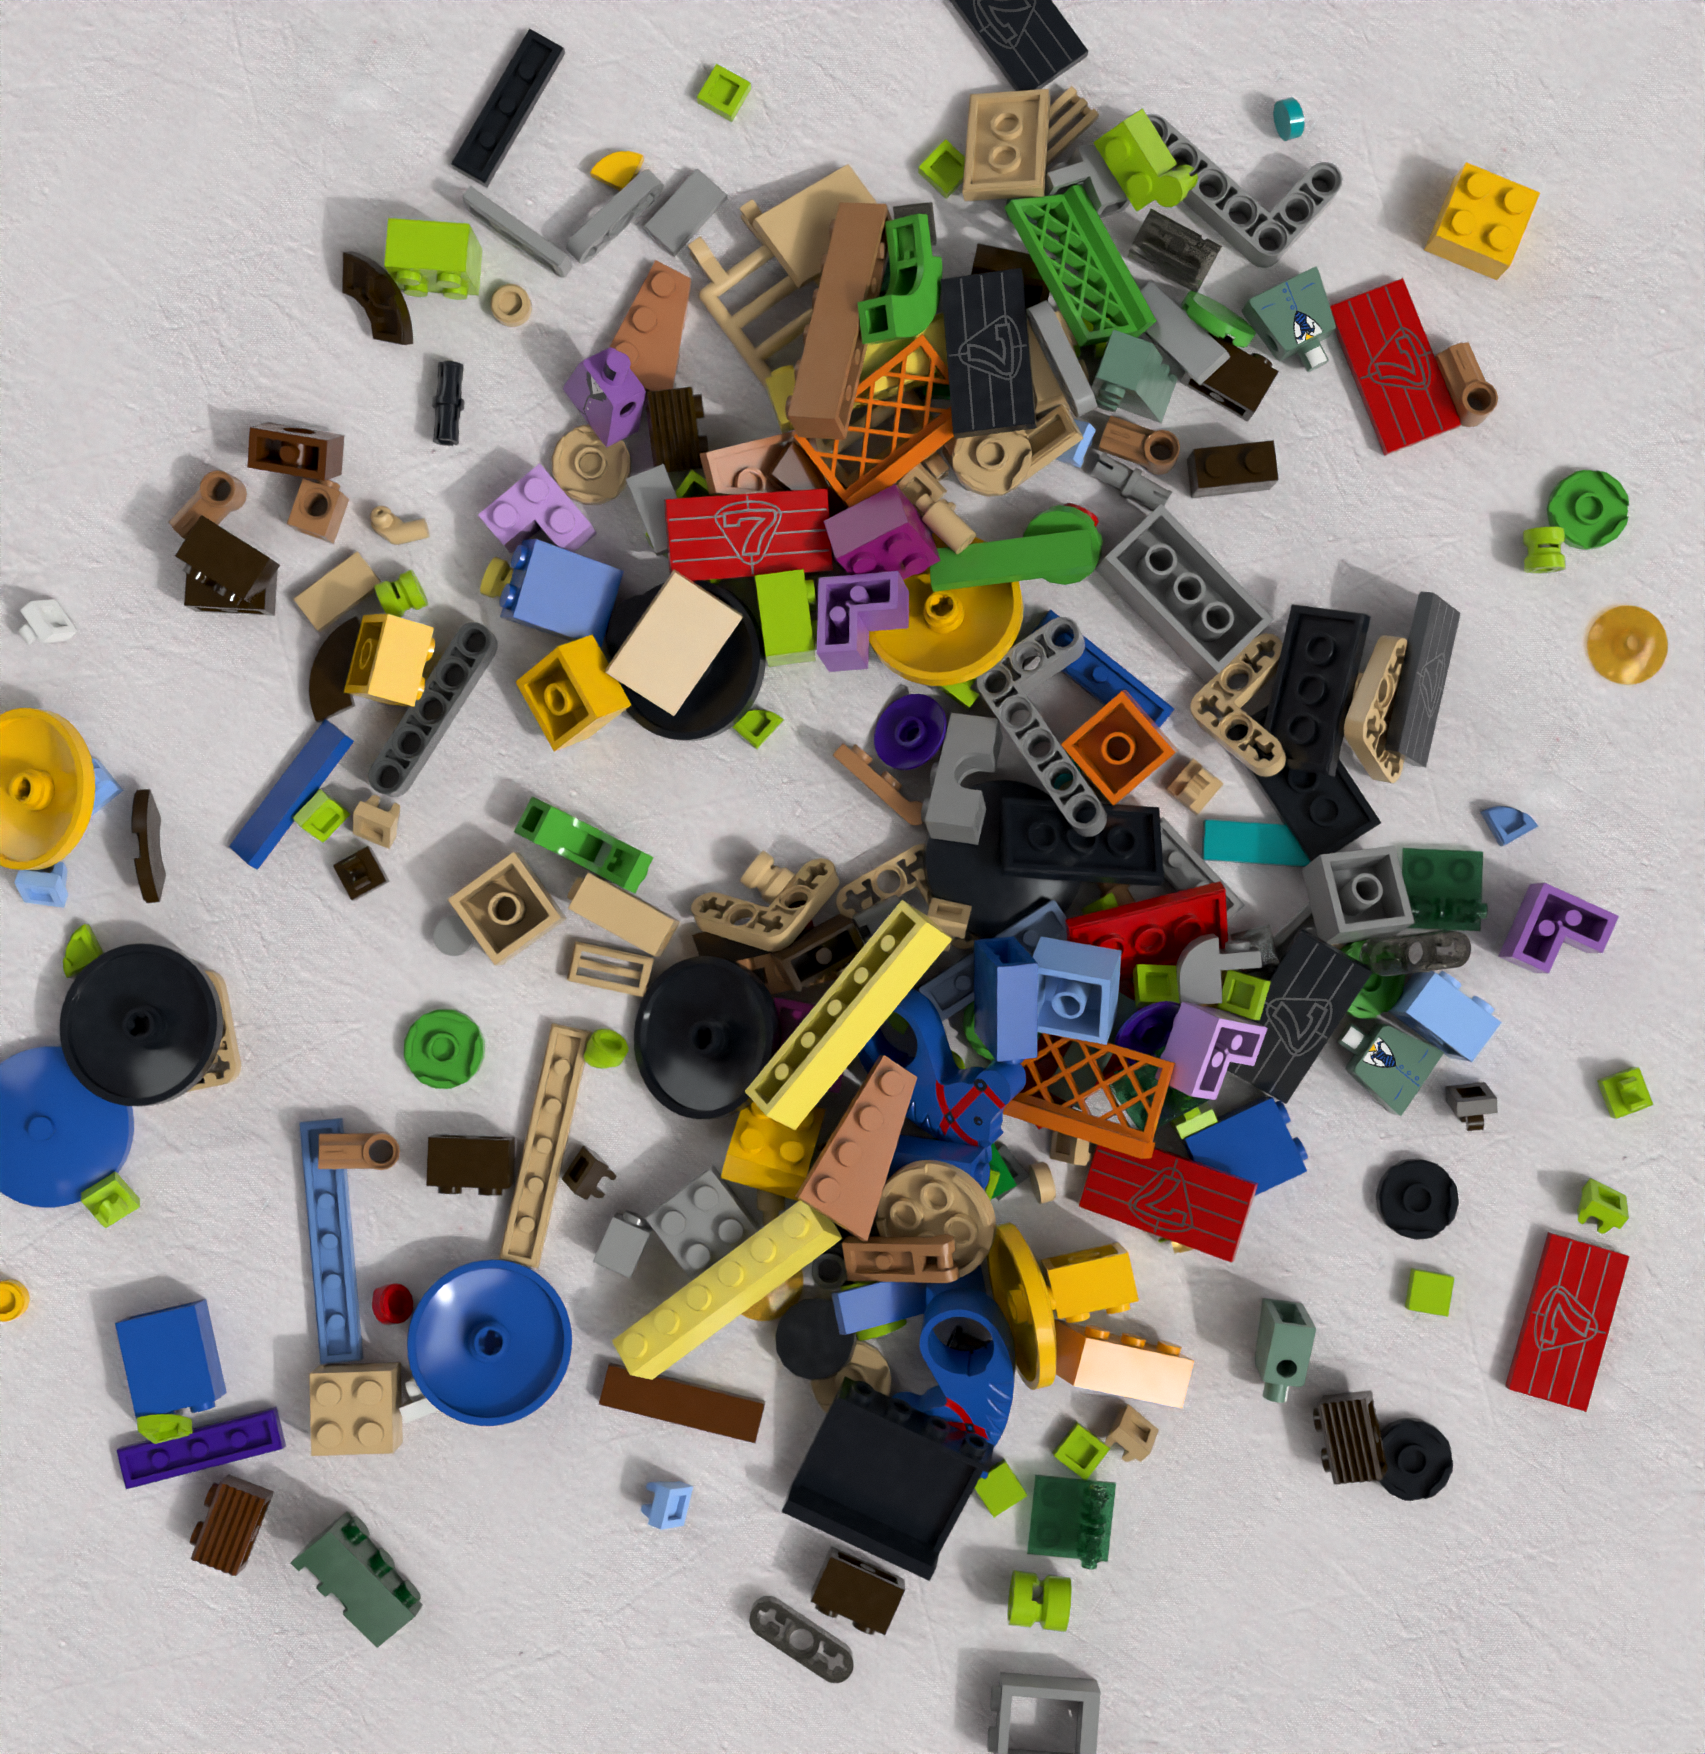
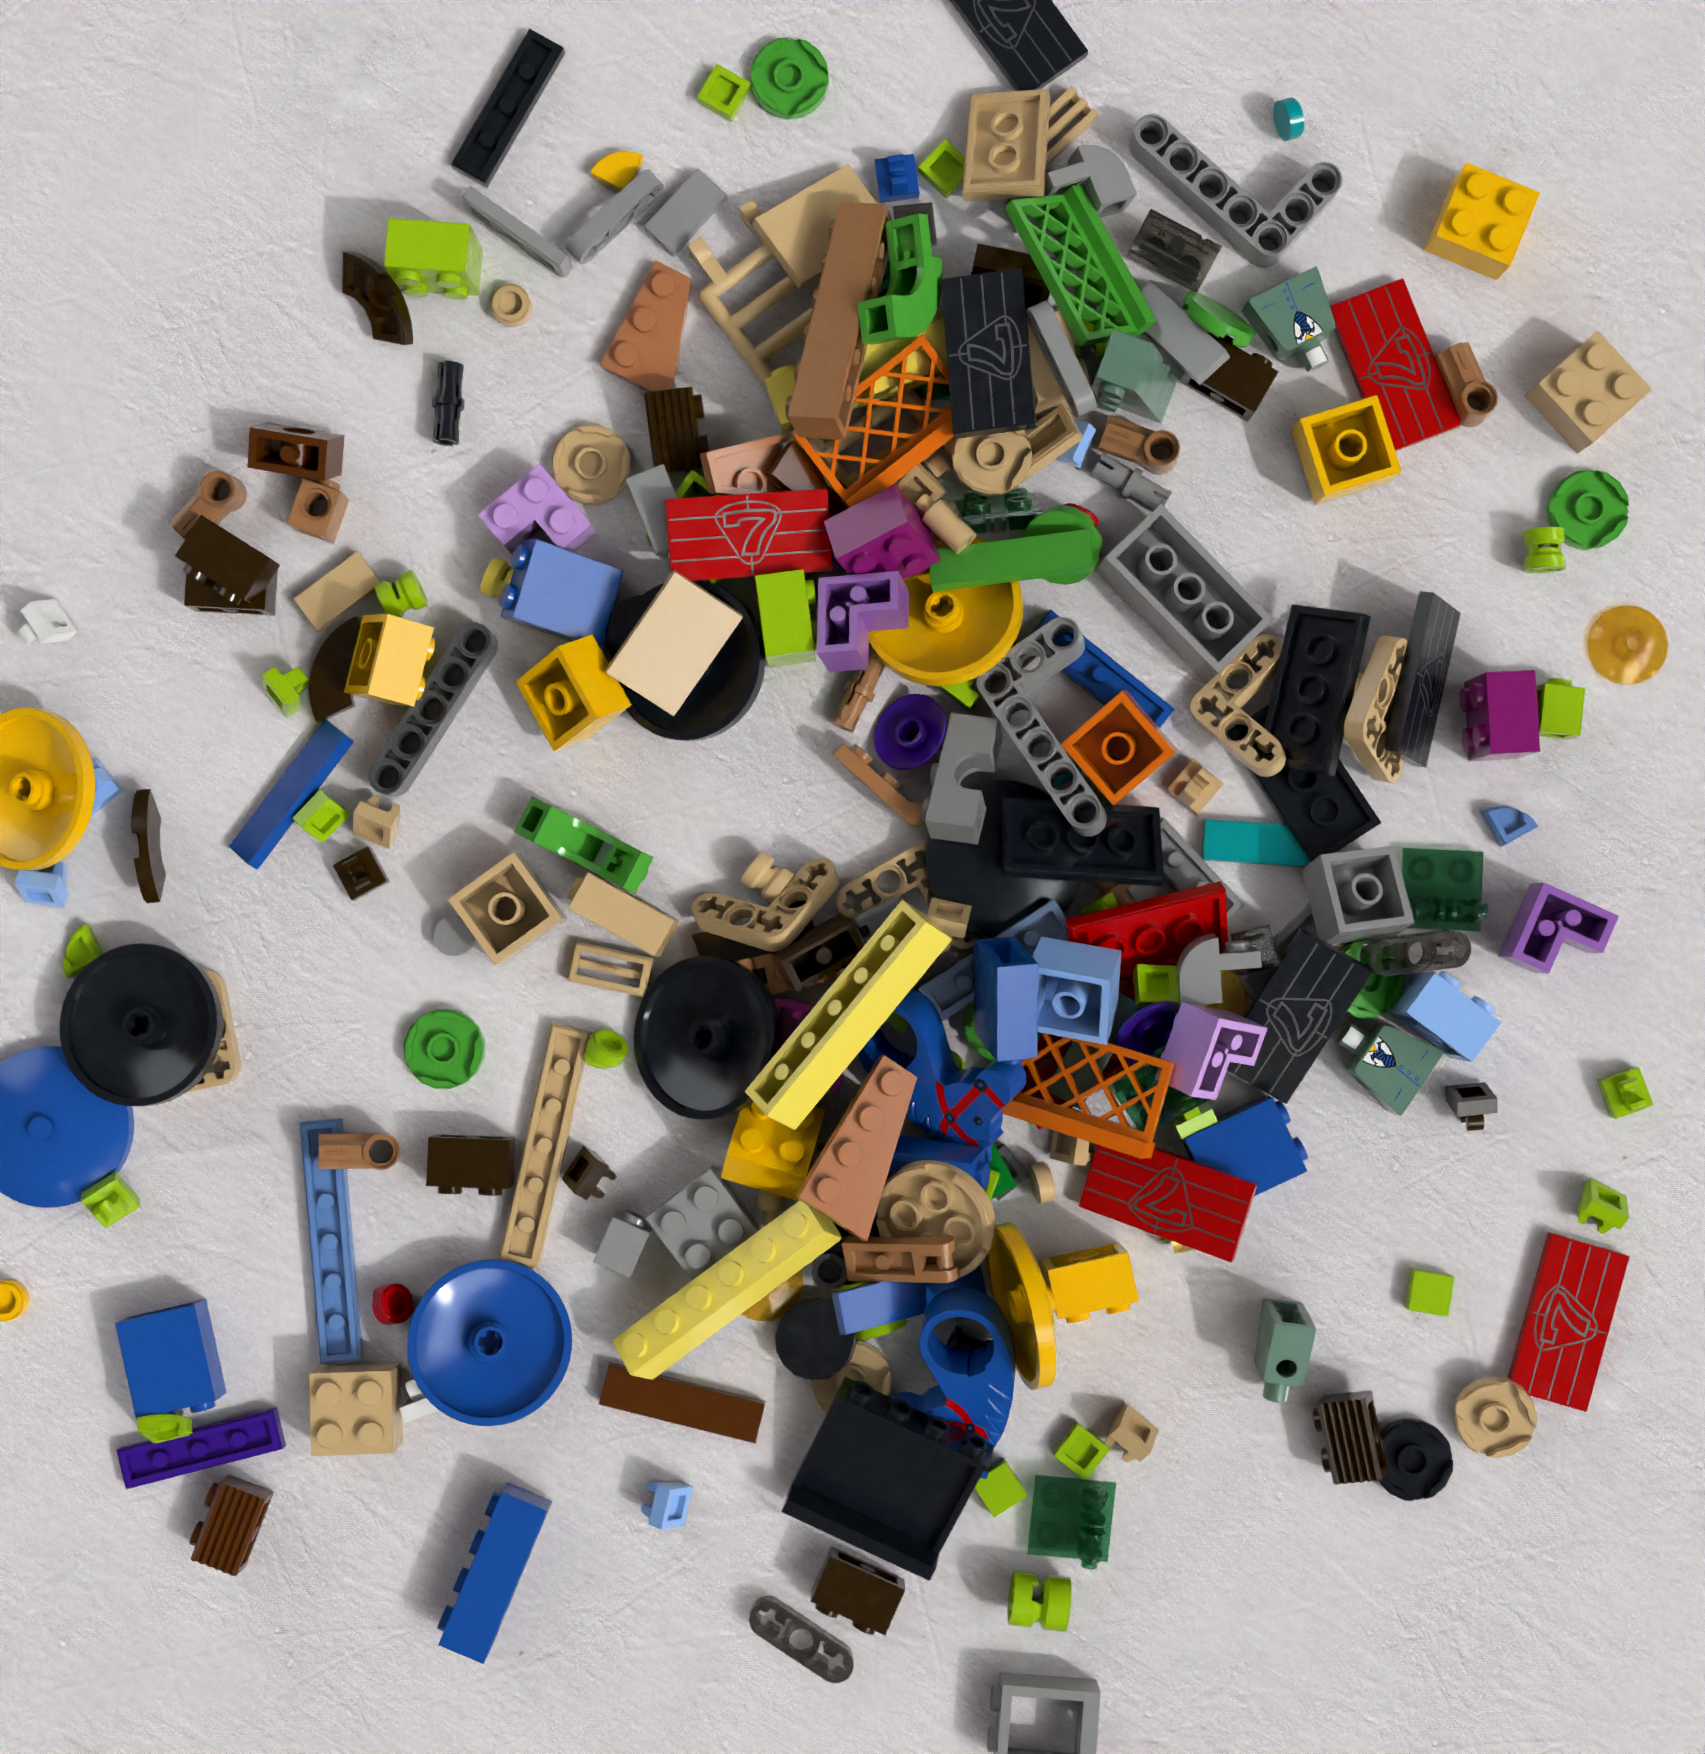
(285, 688): none -> lime tile
(360, 1578): dark green wedge -> none
(394, 529): tan arm -> none
(494, 1573): none -> blue brick
(607, 395): medium lavender torso -> none
(758, 726): lime tile -> none
(789, 78): none -> bright green tile
(857, 694): none -> medium nougat pin
(897, 178): none -> blue tile
(1016, 505): none -> clear green hinge
(1122, 1364): wedge -> none
(1144, 163): lime hinge -> none
(1232, 469): dark brown brick -> none
(1244, 994): lime tile -> none
(1346, 450): none -> yellow brick
(1417, 1198): black tile -> none
(1495, 1416): none -> tan tile
(1500, 715): none -> magenta brick
(1560, 709): none -> lime brick
(1588, 392): none -> tan brick

